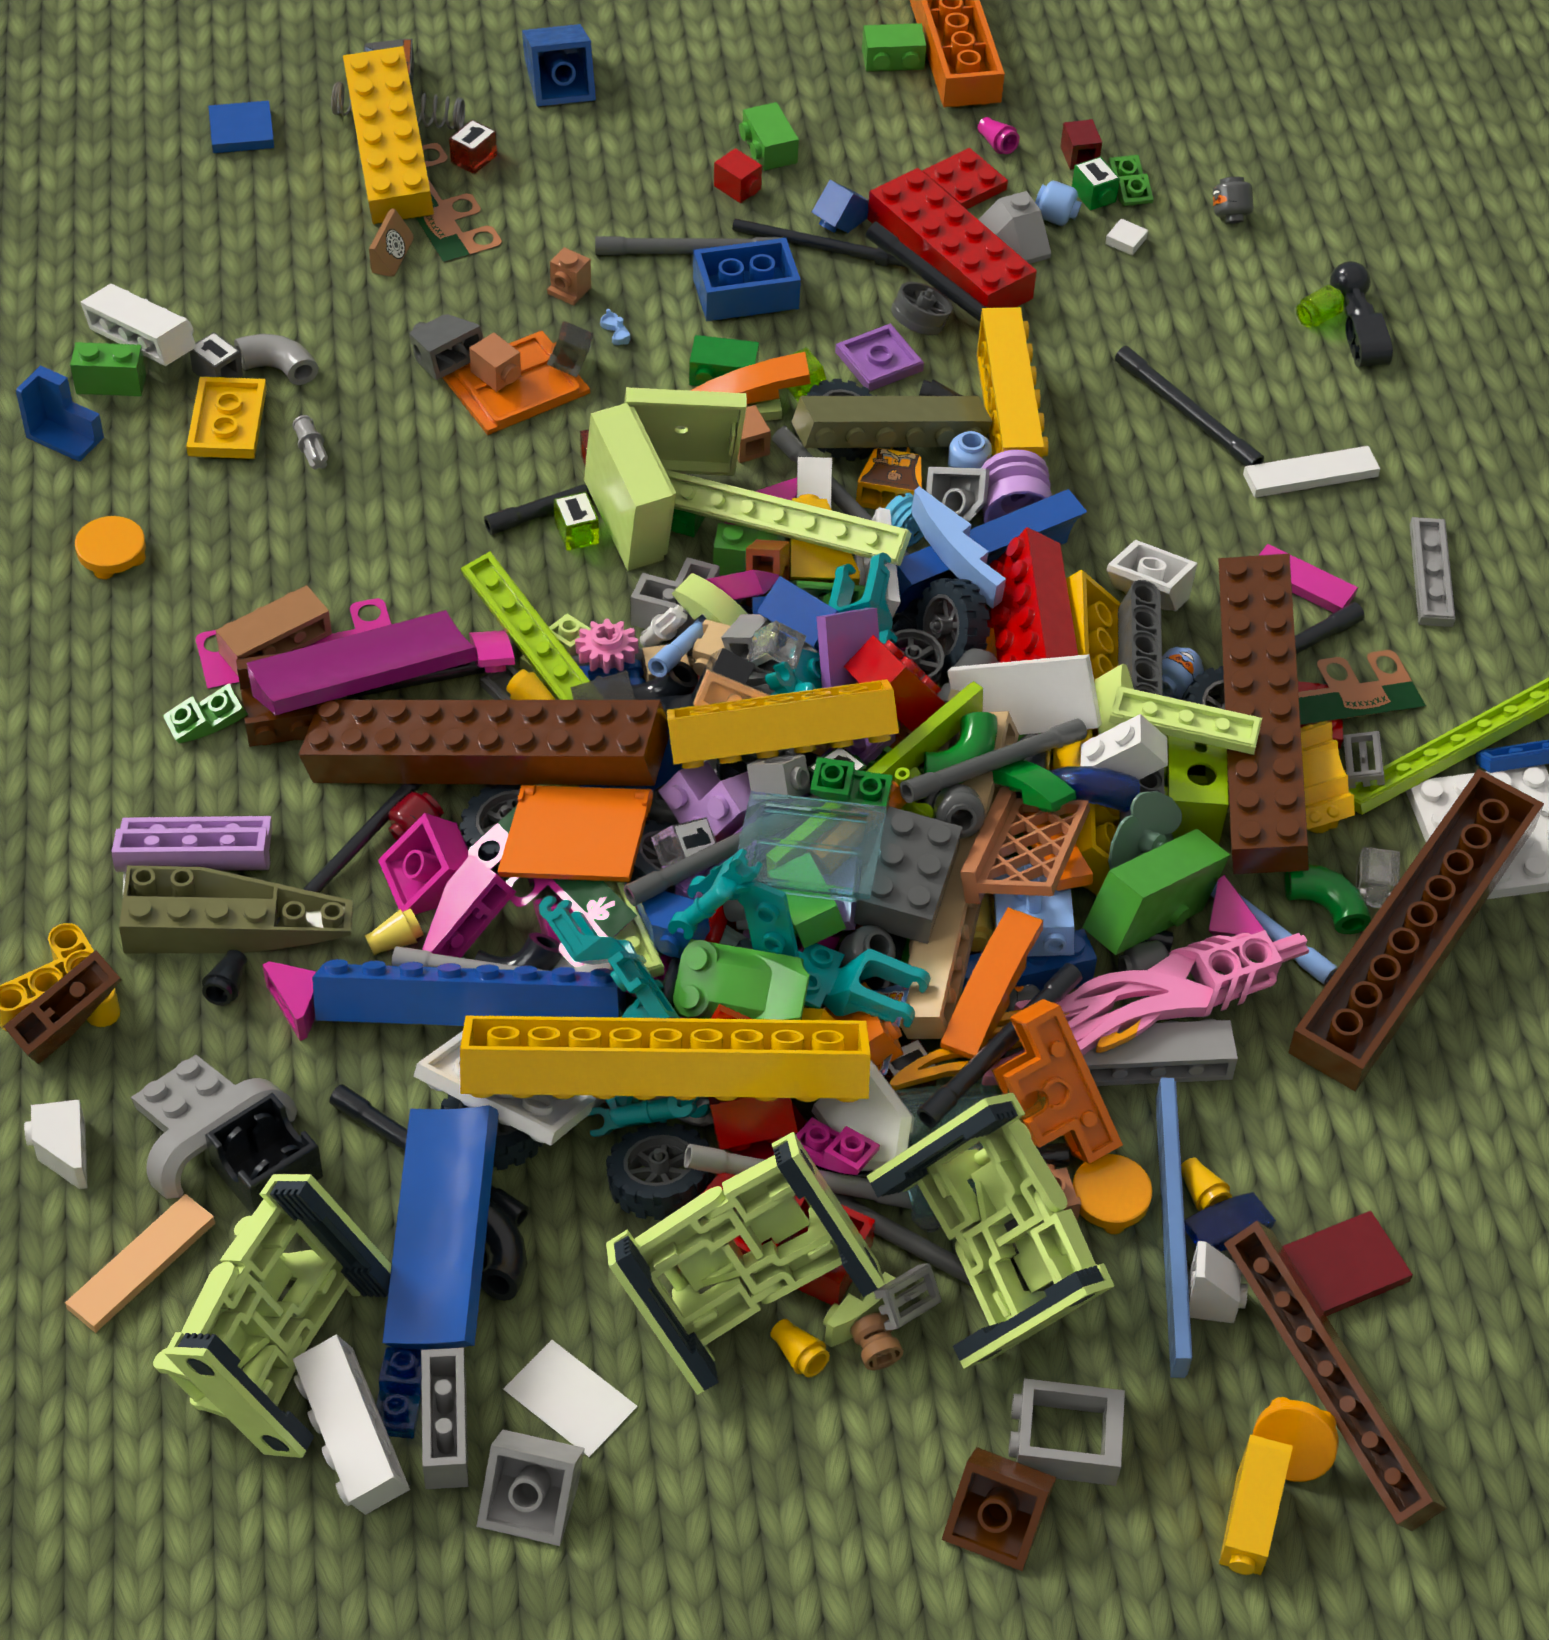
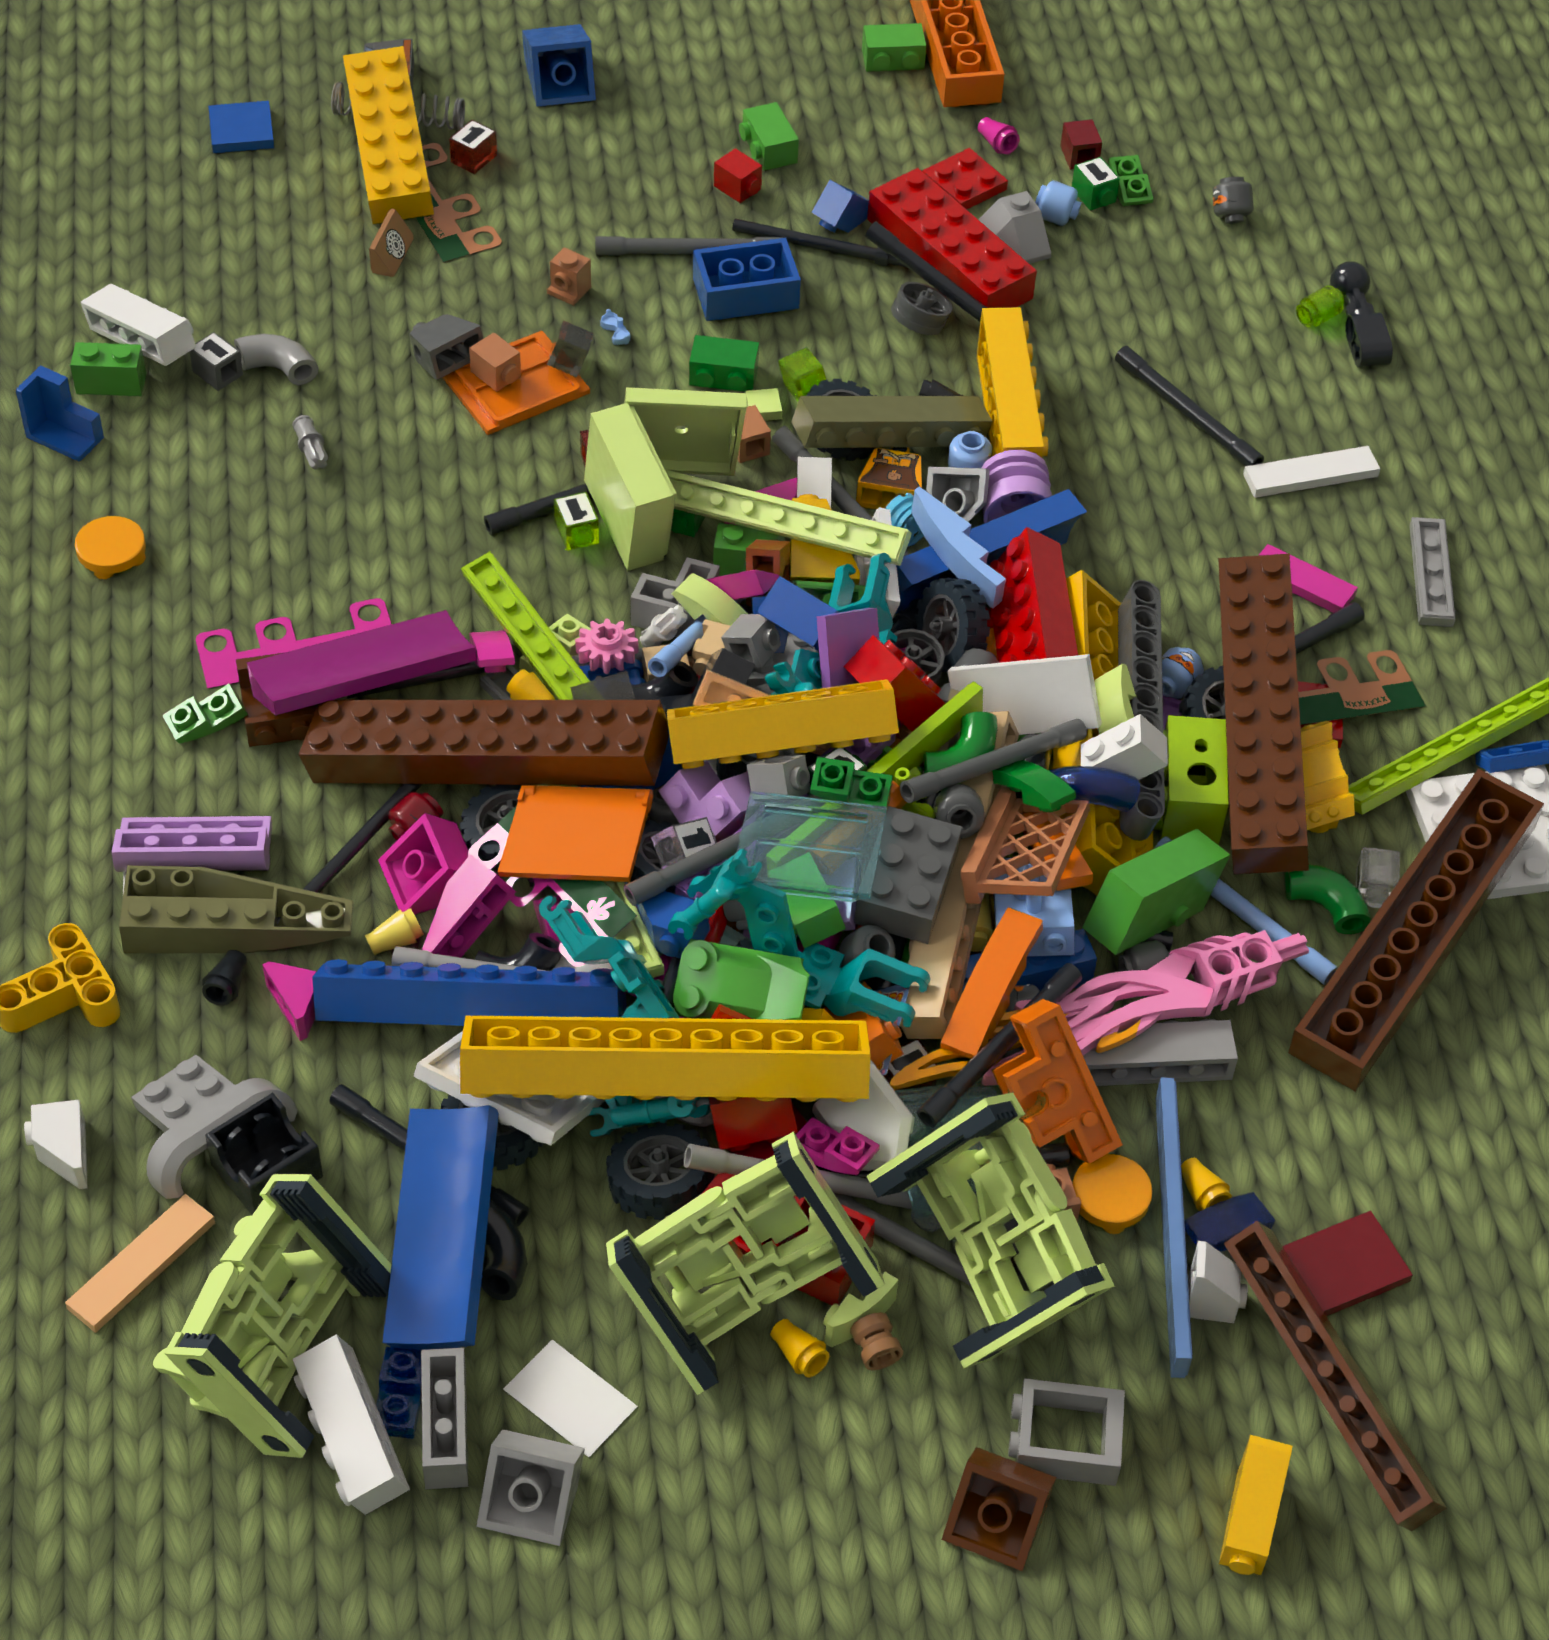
(63, 1008): reddish brown slope -> none
(226, 417): yellow plate -> none
(275, 628): medium nougat brick -> none
(762, 379): orange slope -> none
(775, 645): clear brick -> none
(879, 357): medium lavender tile -> none
(892, 1303): light grey tile -> none
(1126, 236): white tile -> none
(1148, 827): sand green piece -> none
(1165, 570): white slope -> none
(1188, 719): yellowish green tile -> none
(1230, 913): dark pink slope -> none
(1305, 1428): light orange tile -> none
(1365, 774): light grey tile -> none

